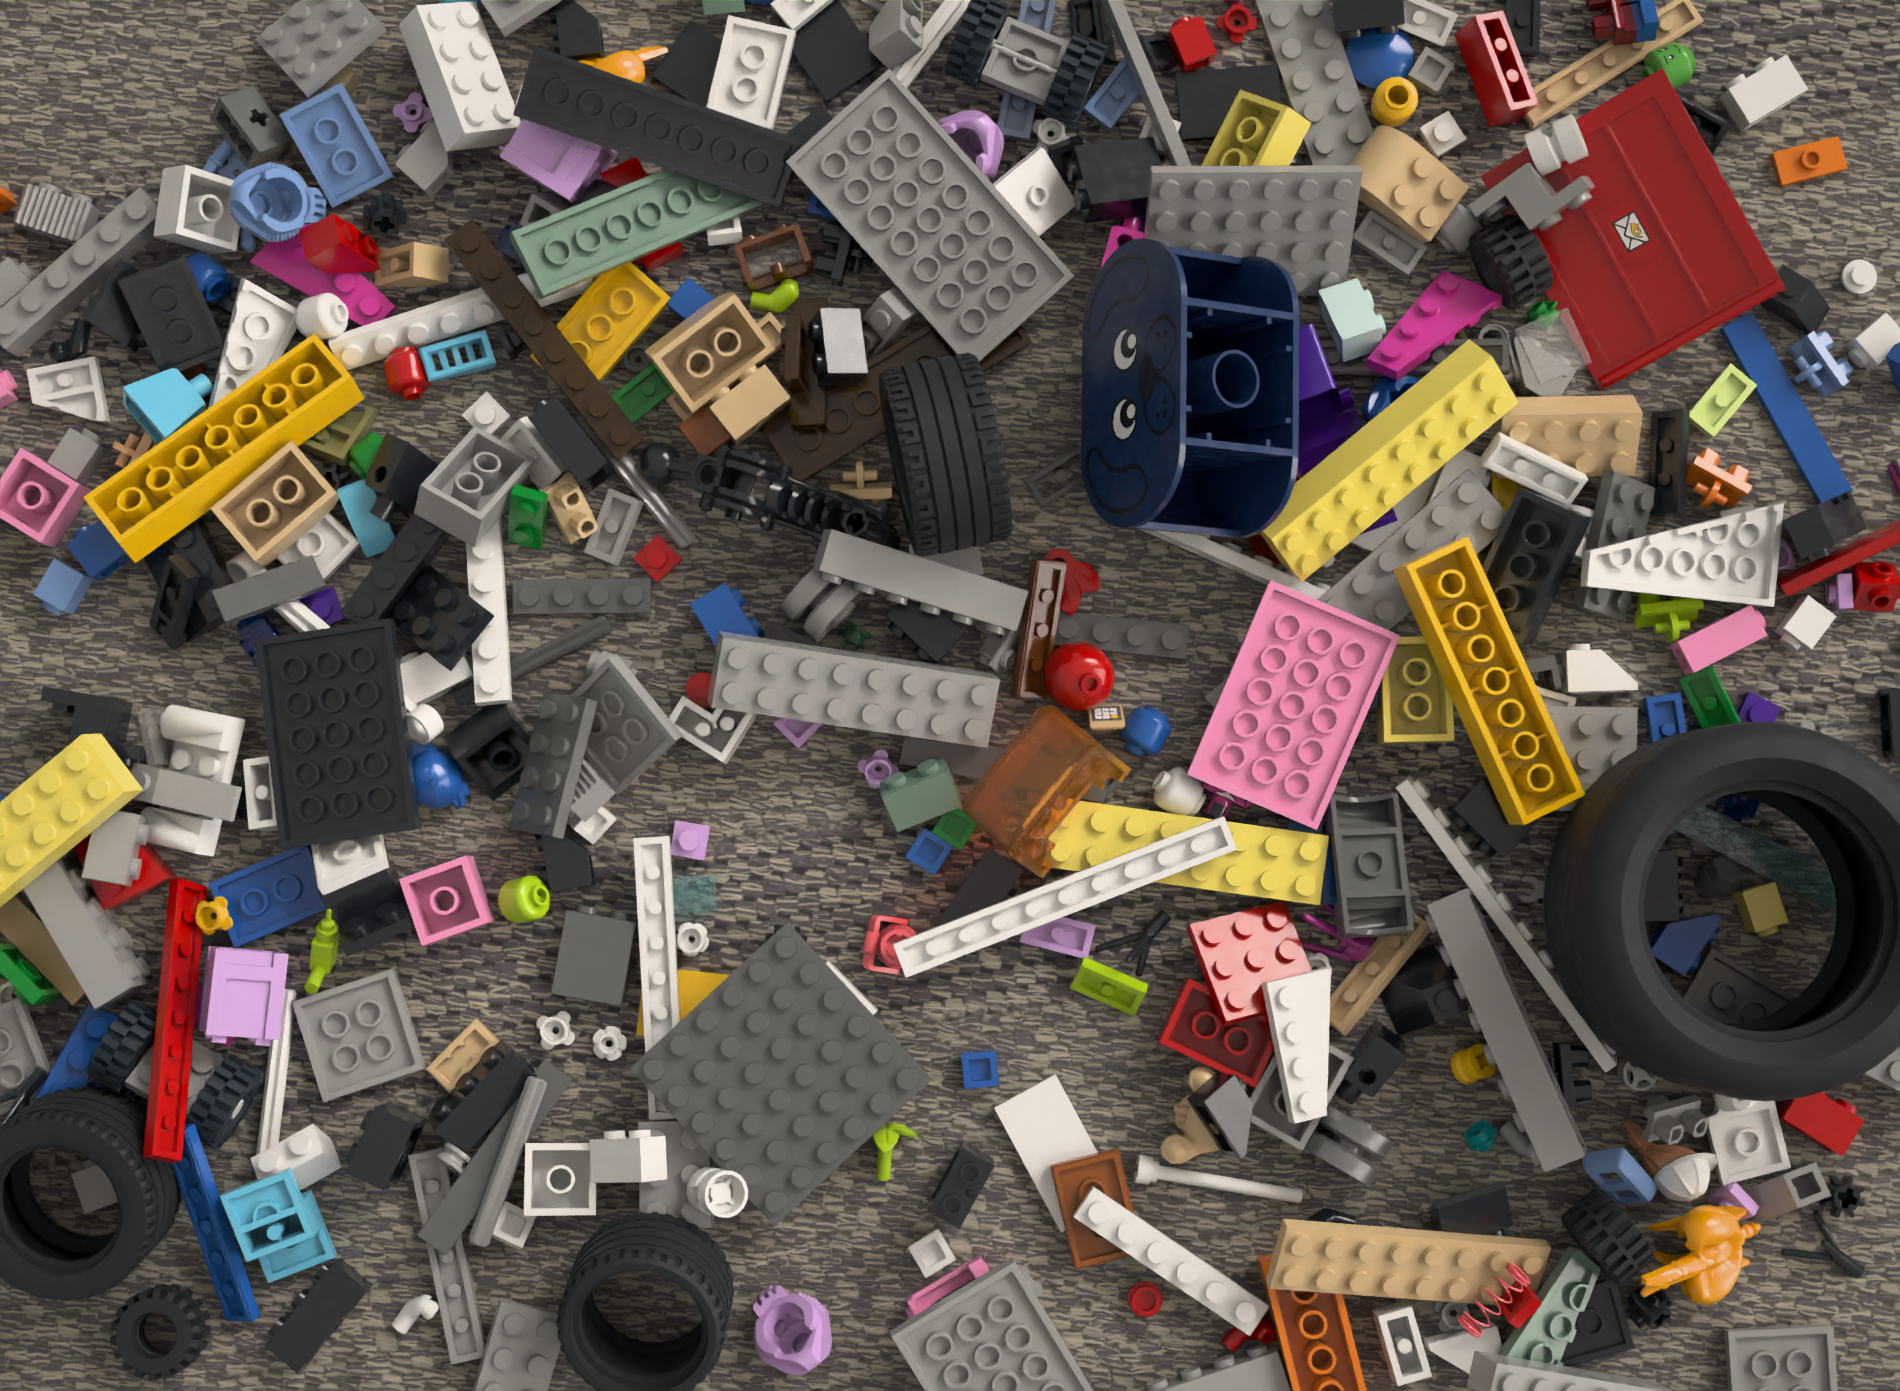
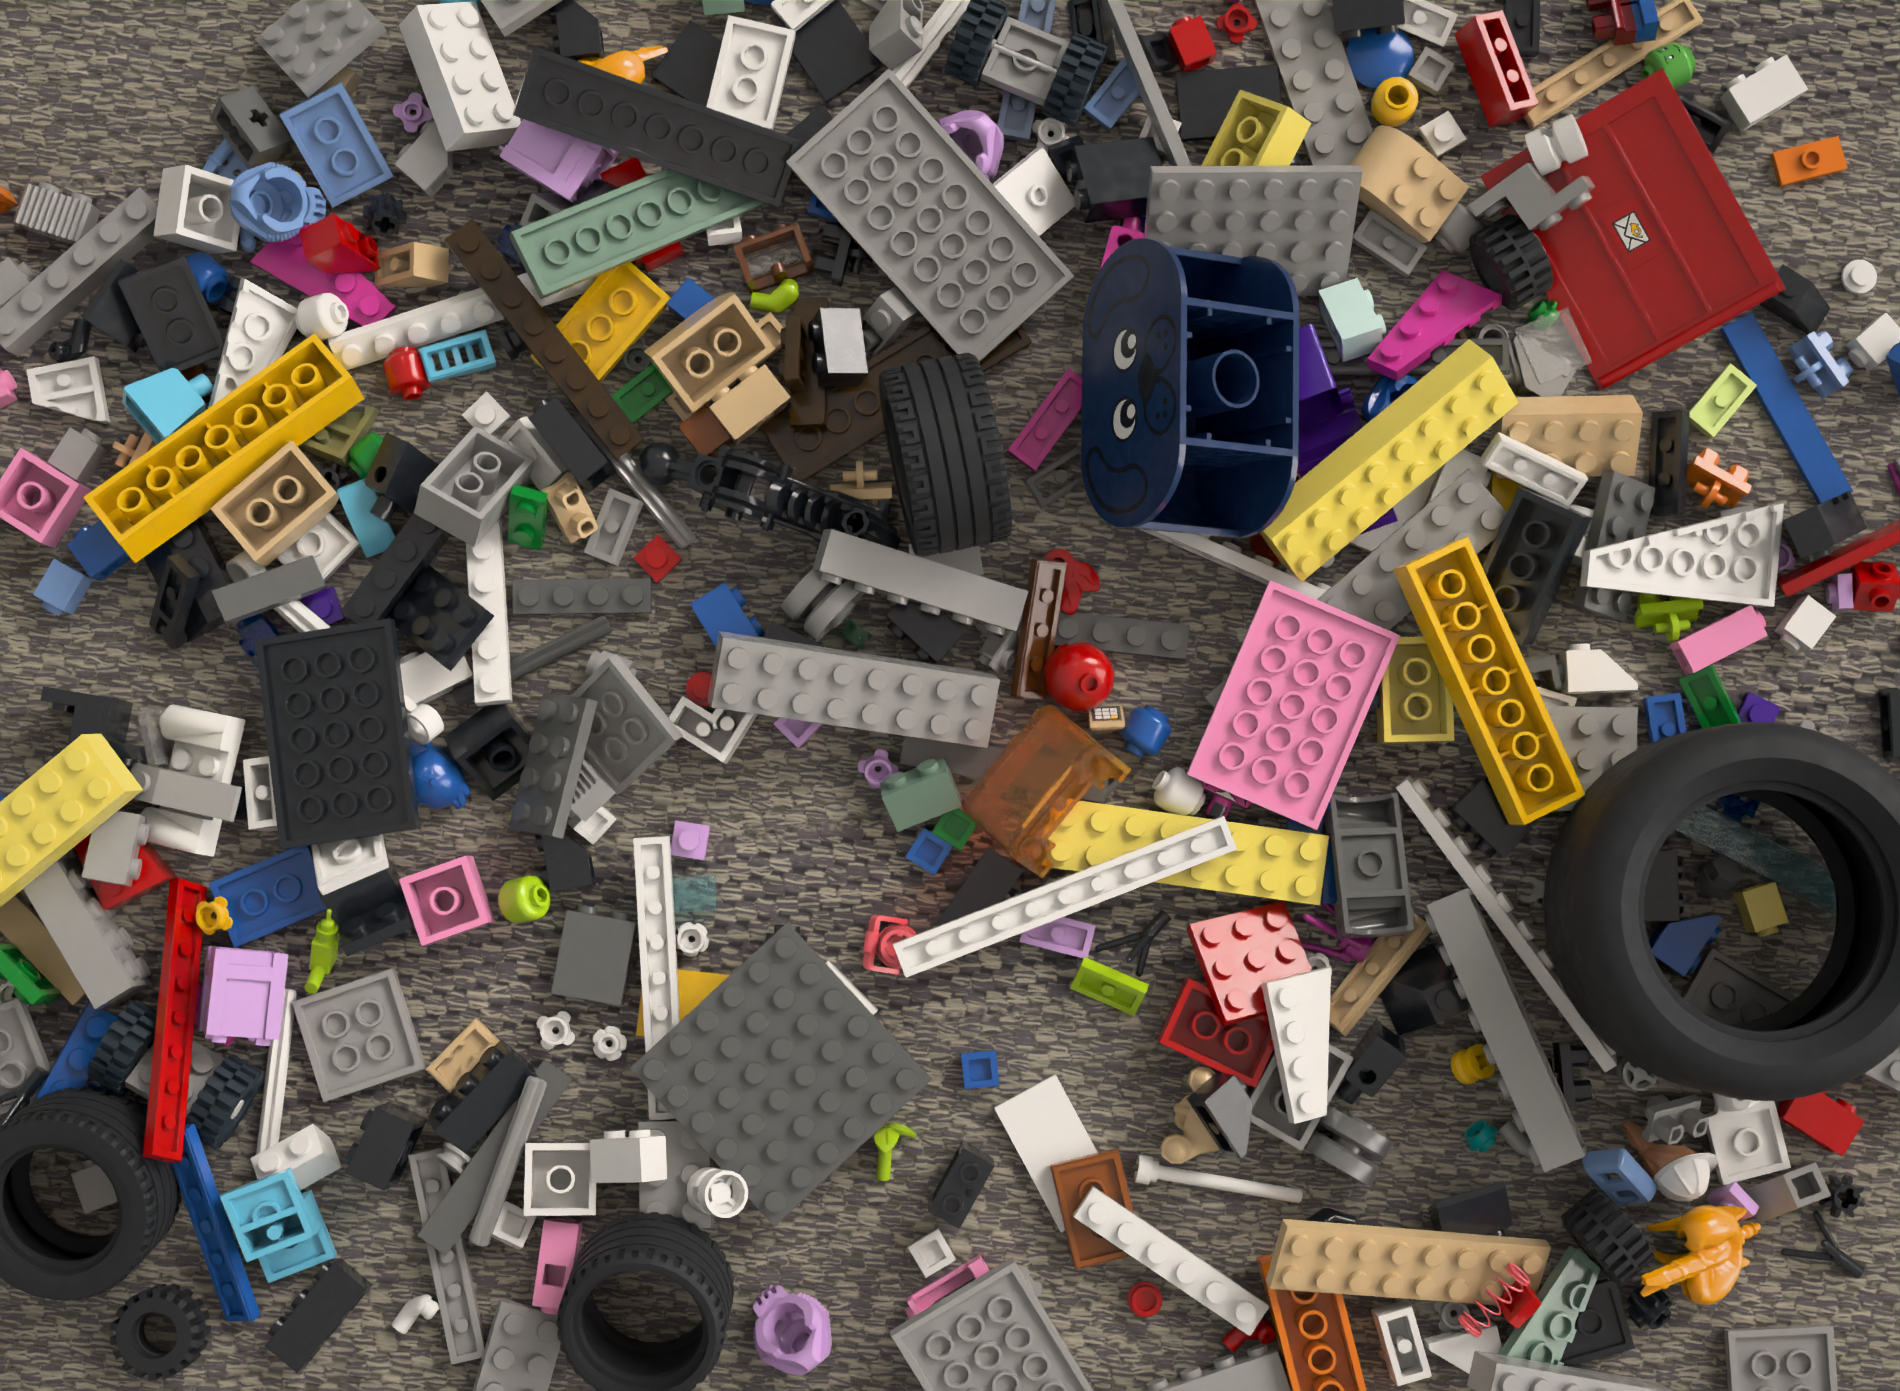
(556, 1259): none -> bright pink brick
(1049, 422): none -> dark pink plate

